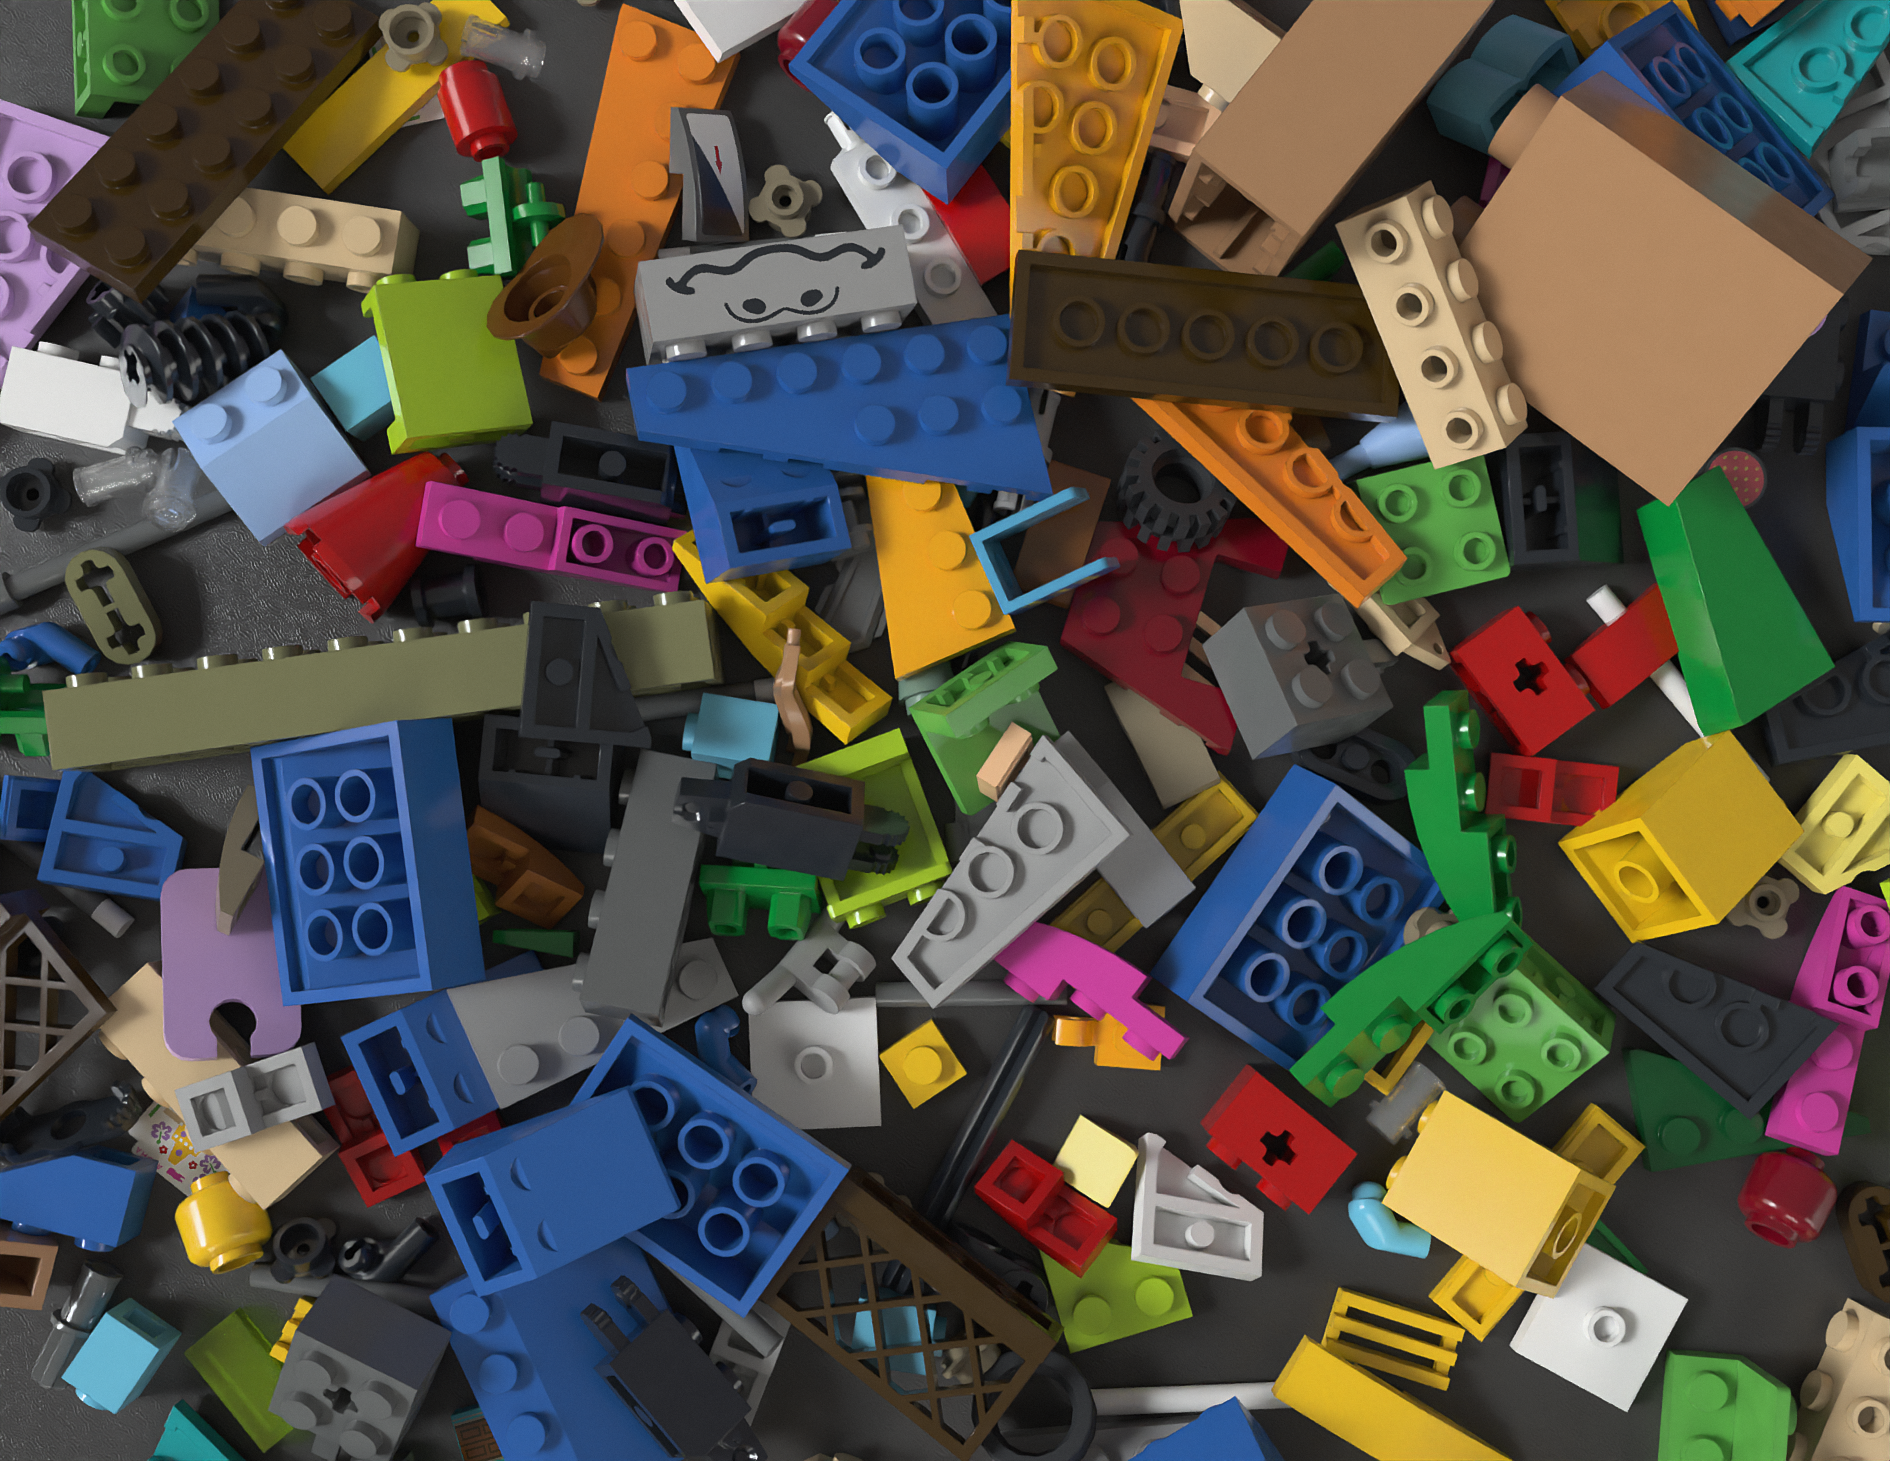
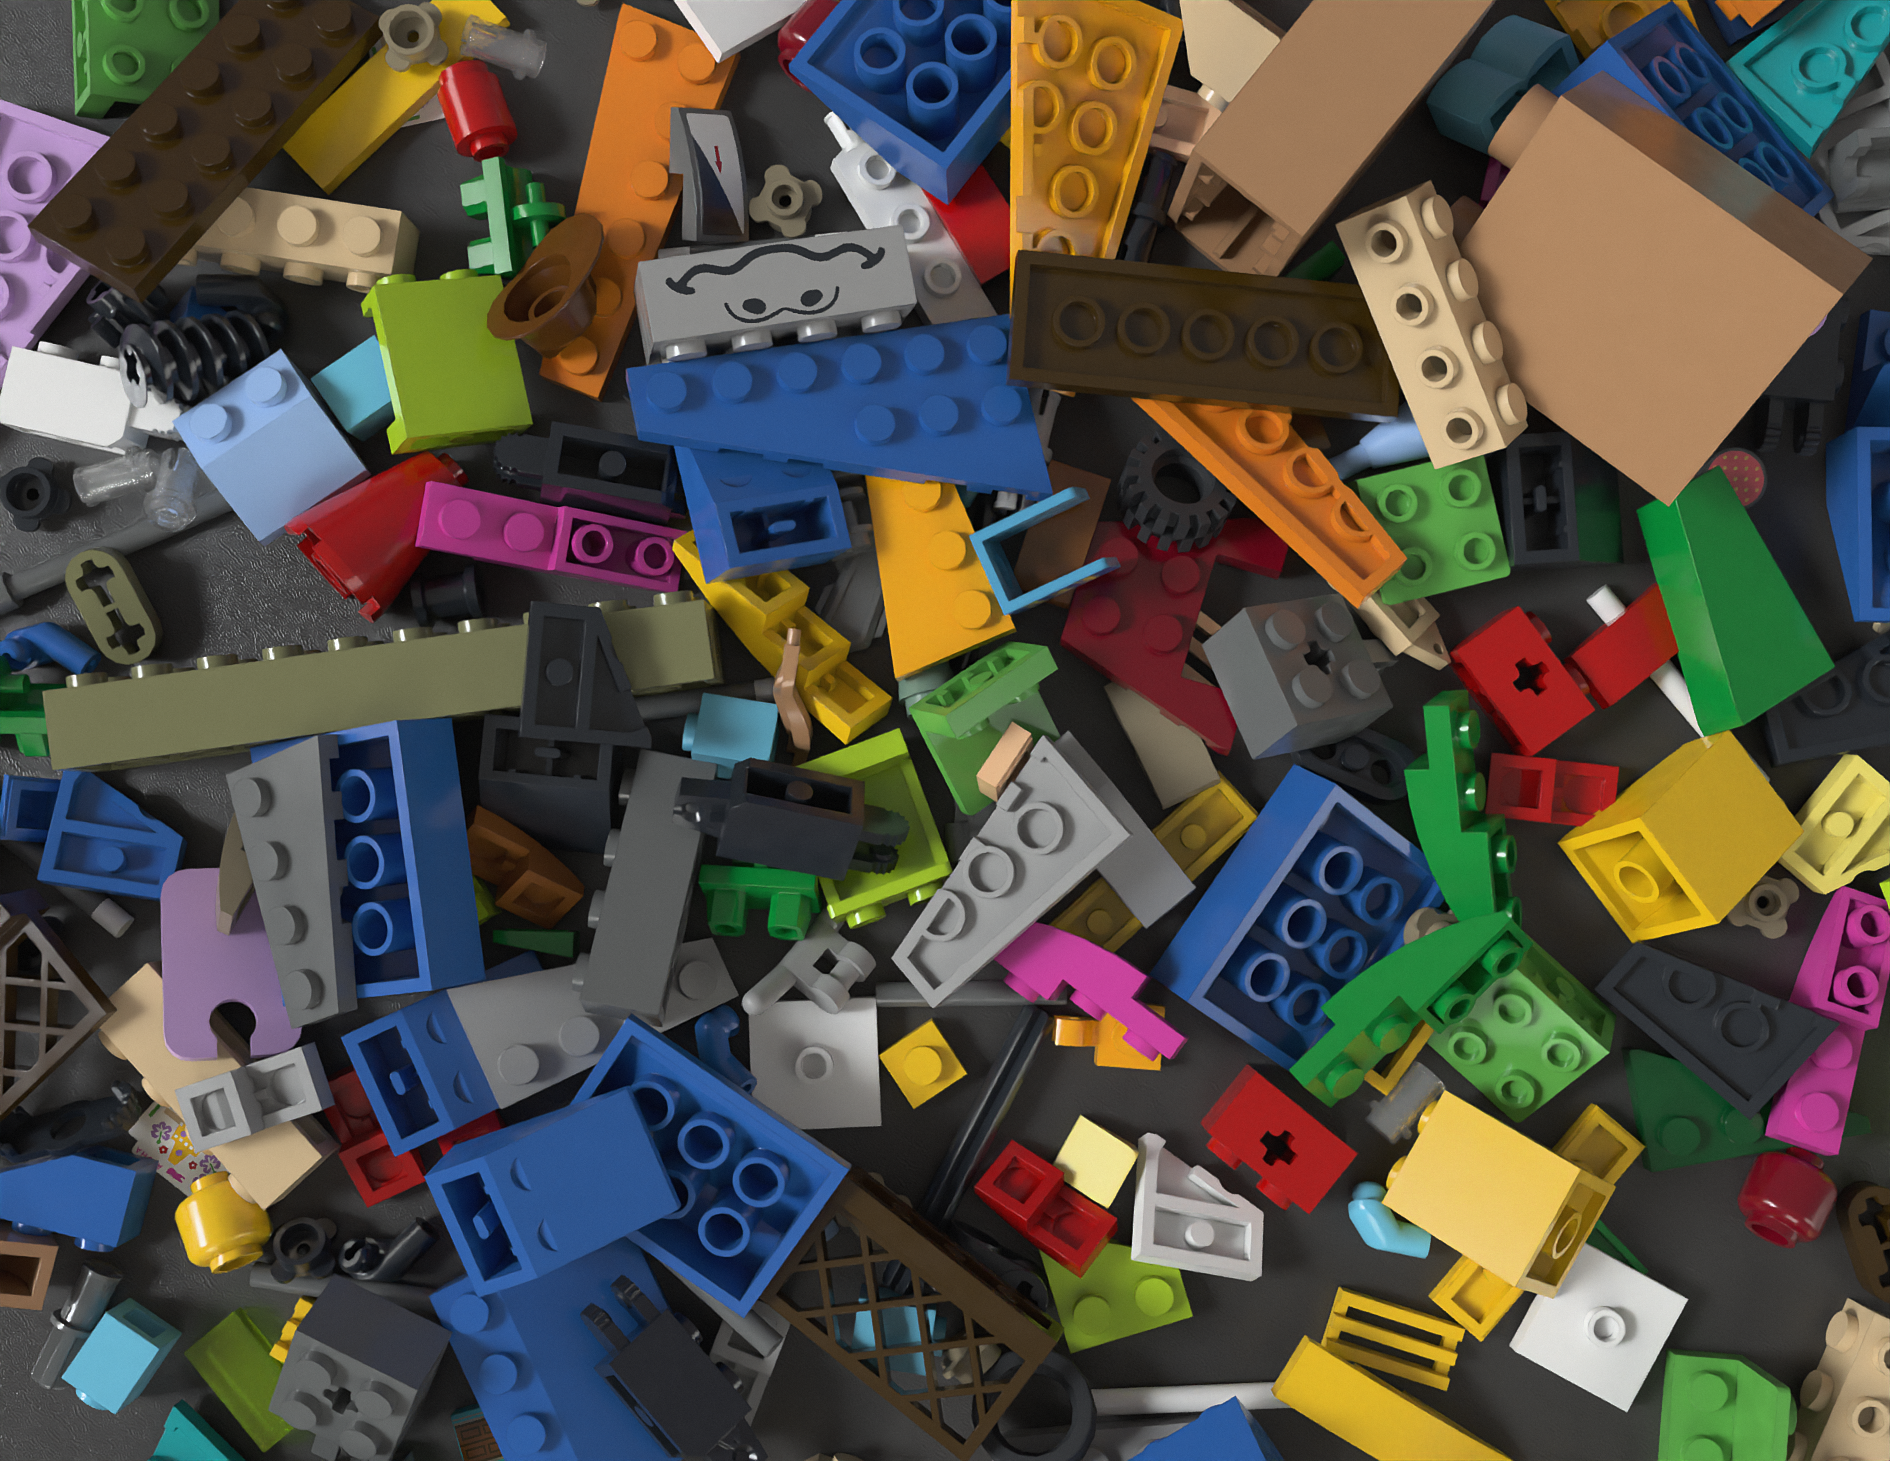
(290, 847): none -> dark grey wing

